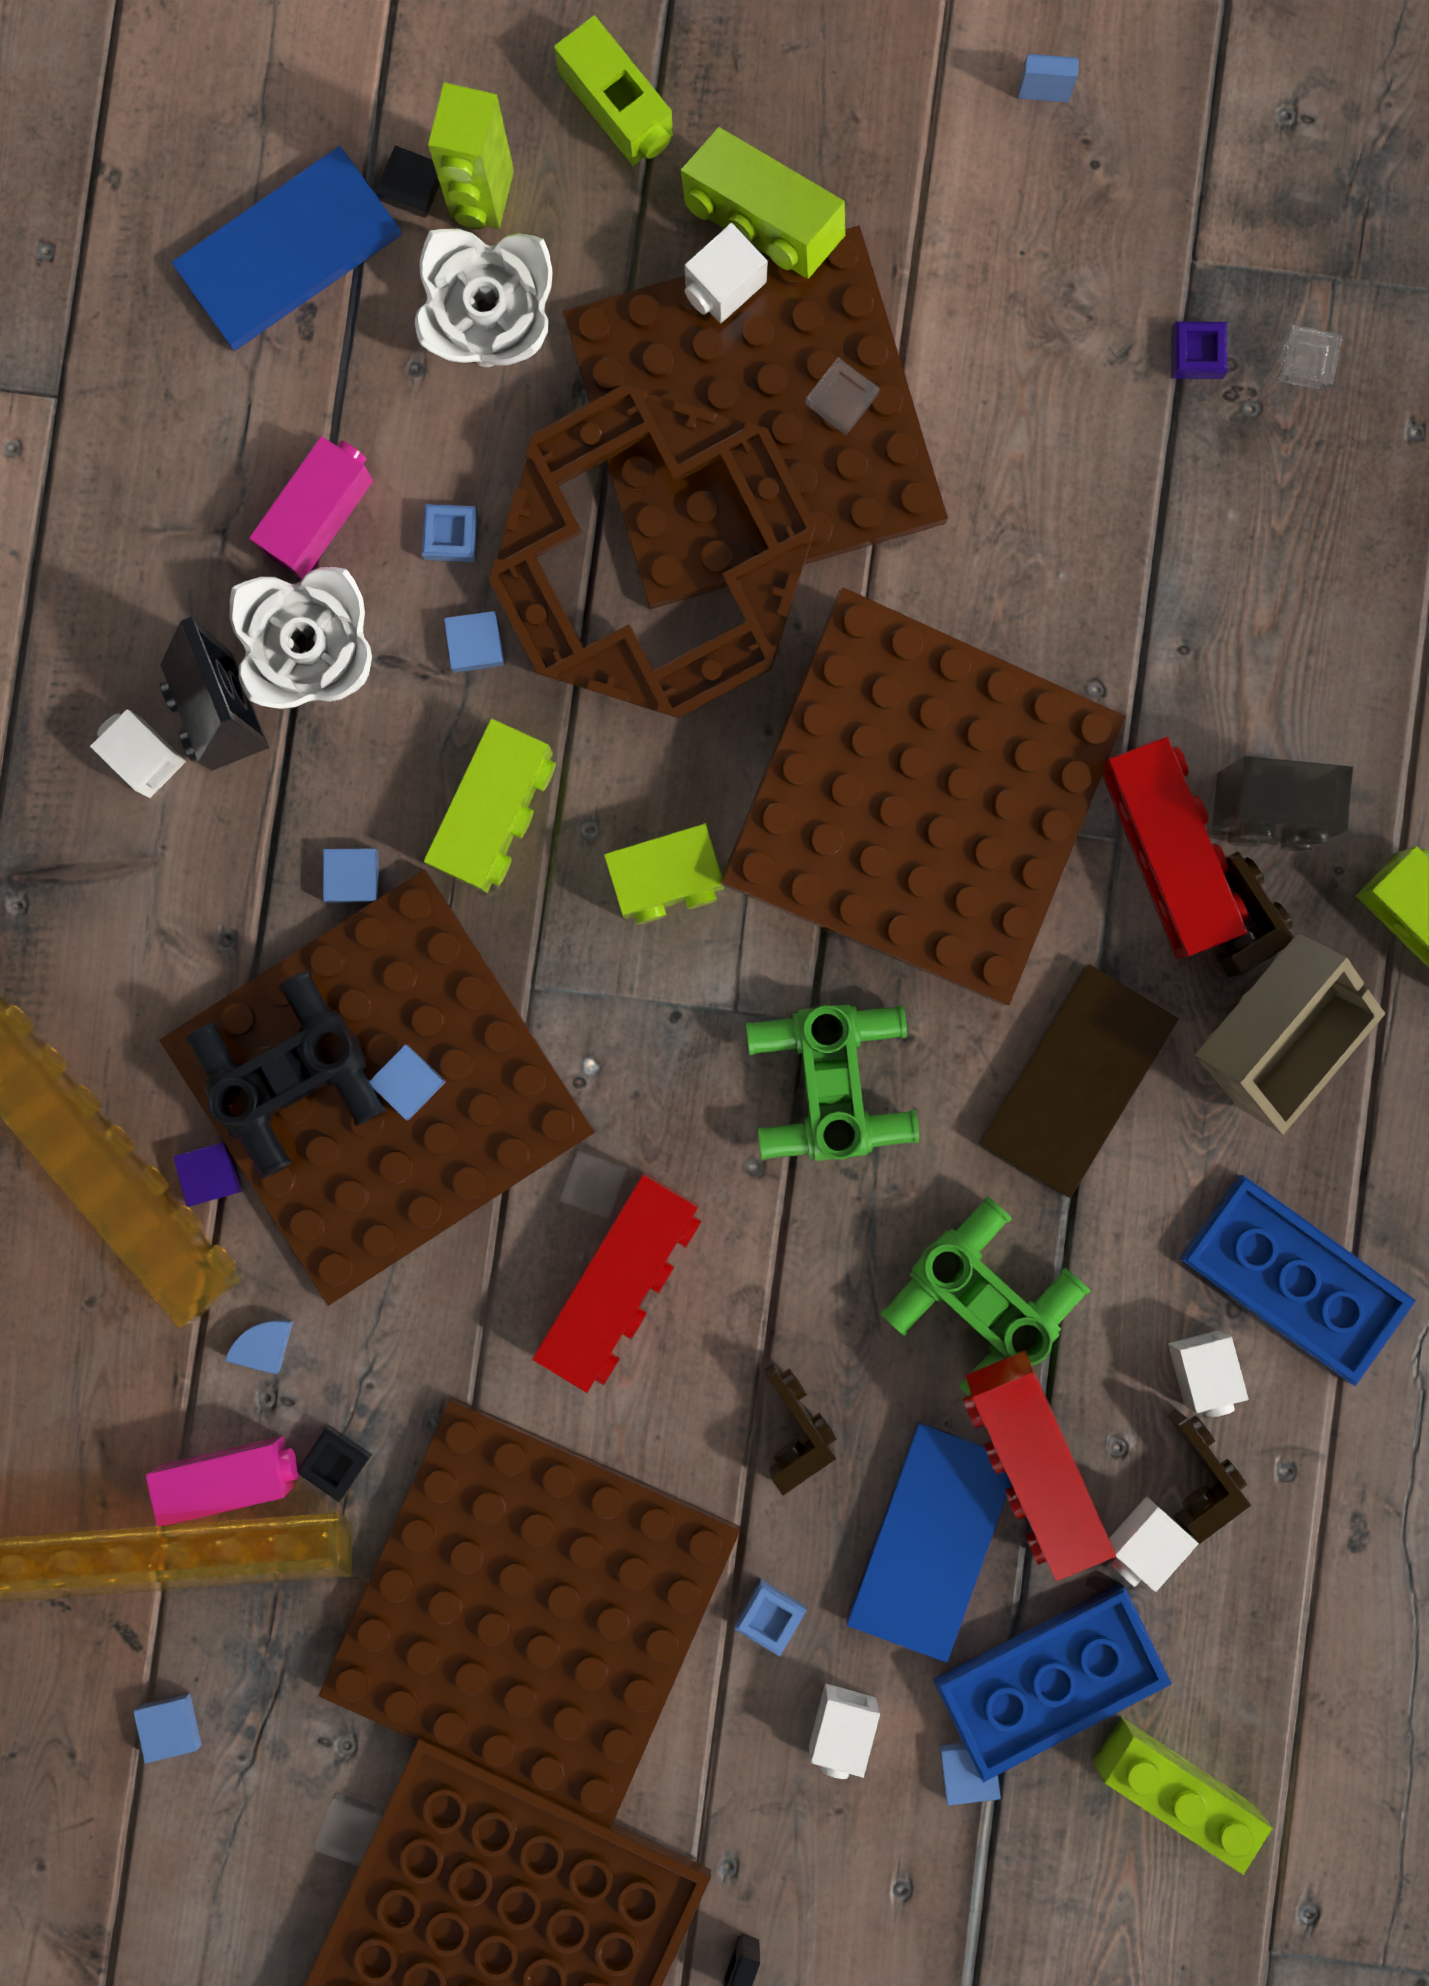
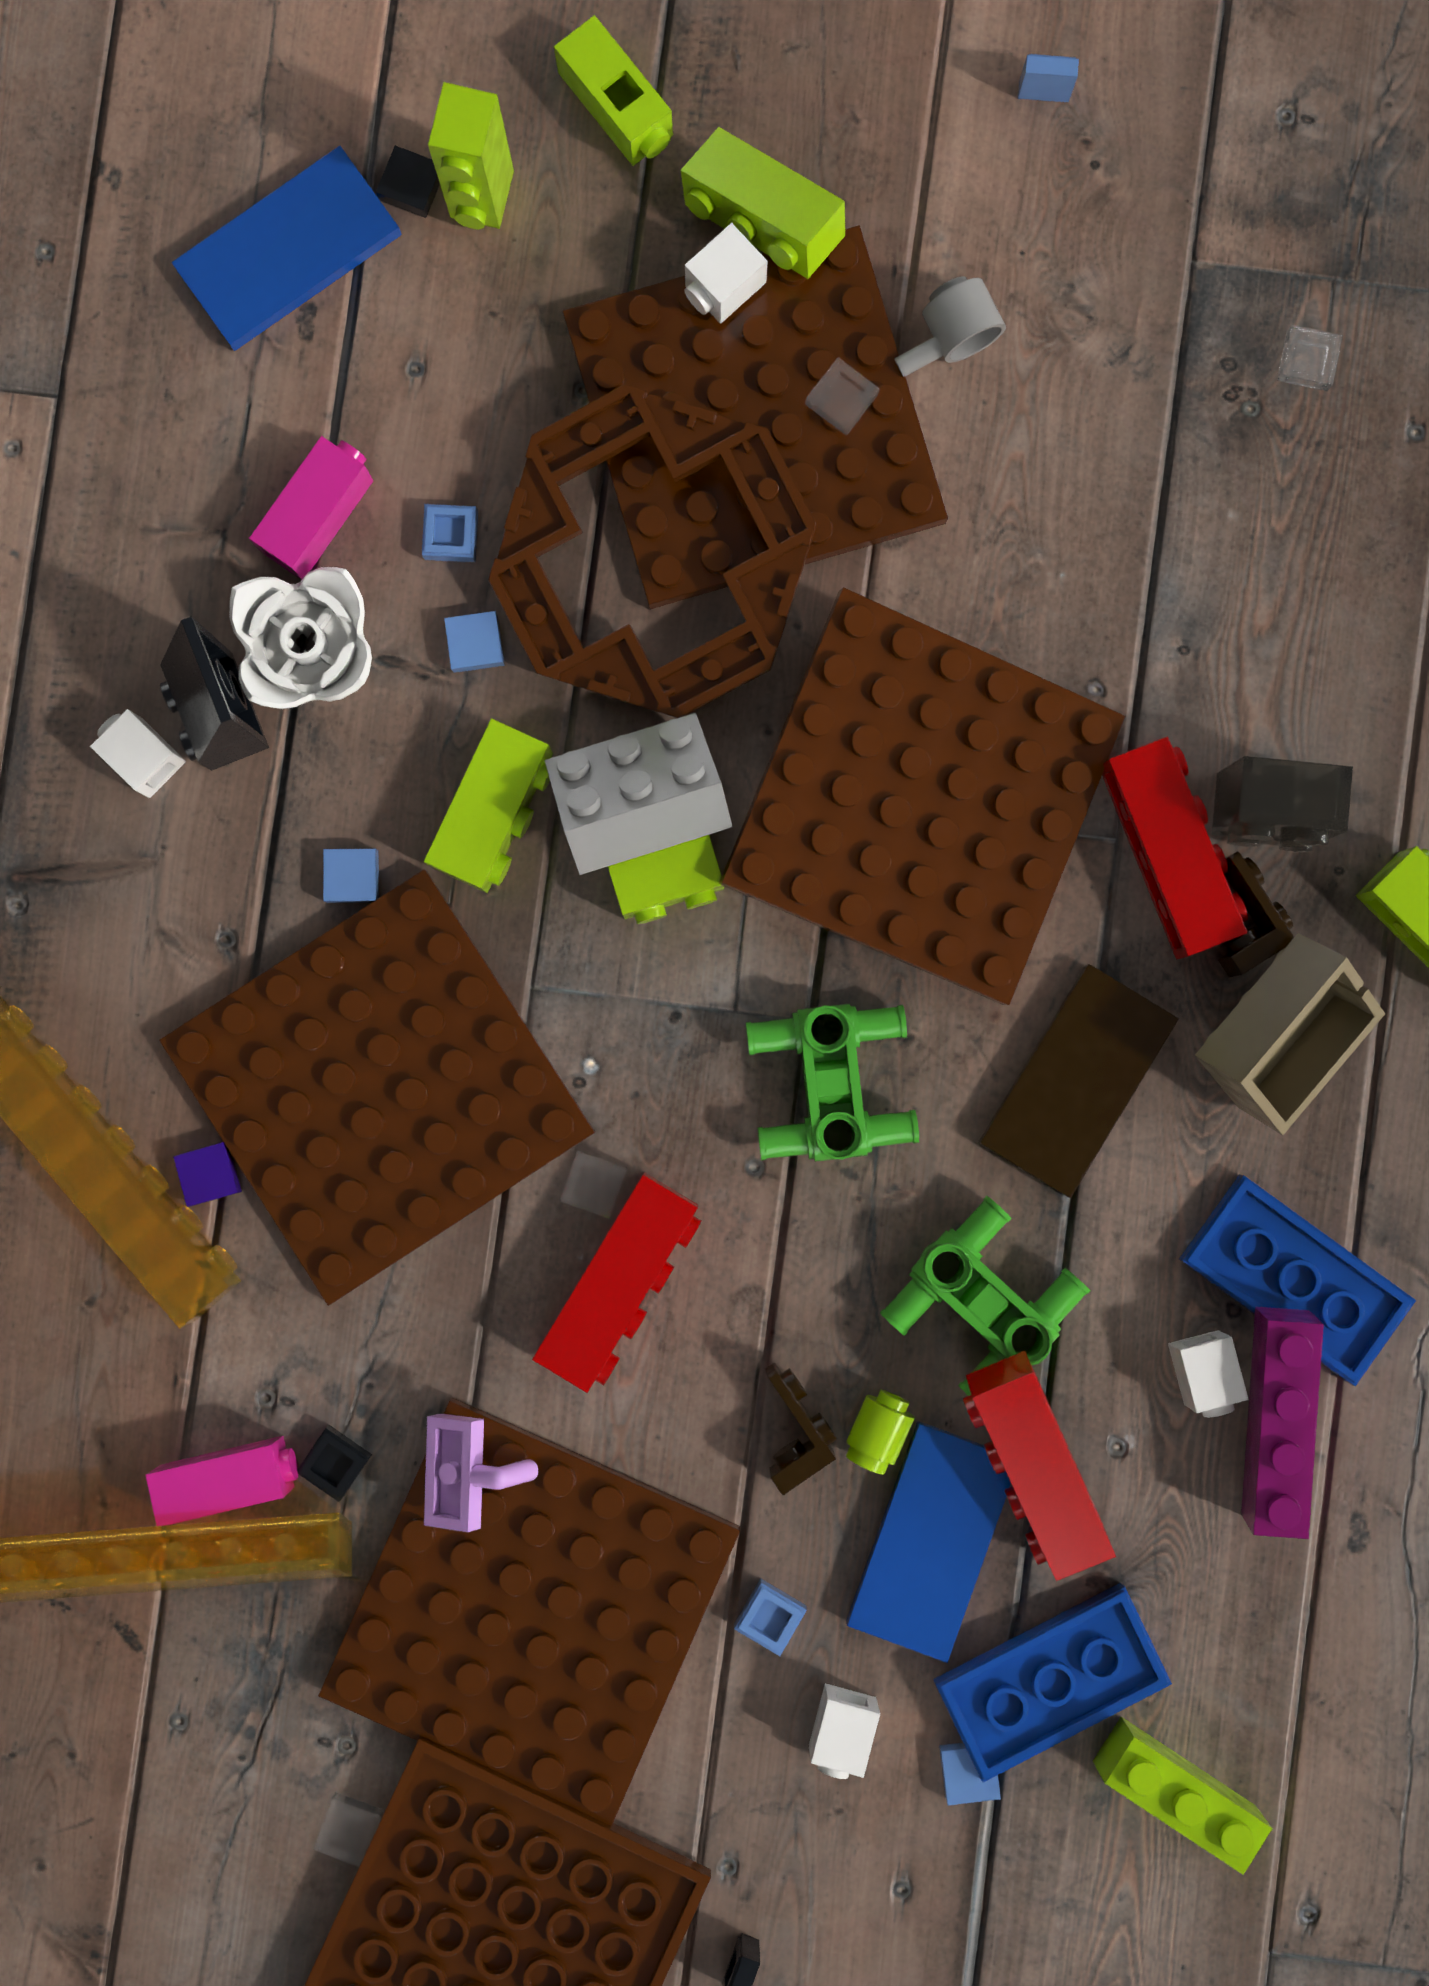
(167, 1728): medium blue tile -> none
(262, 1346): medium blue tile -> none
(284, 1074): black piece -> none
(407, 1082): medium blue tile -> none
(457, 1473): none -> lavender plate
(464, 270): white brick -> none
(638, 793): none -> light grey brick
(879, 1431): none -> lime brick
(961, 324): none -> light grey piece
(1150, 1546): white brick -> none
(1199, 350): dark purple tile -> none
(1208, 1508): dark brown bracket -> none
(1282, 1422): none -> magenta brick

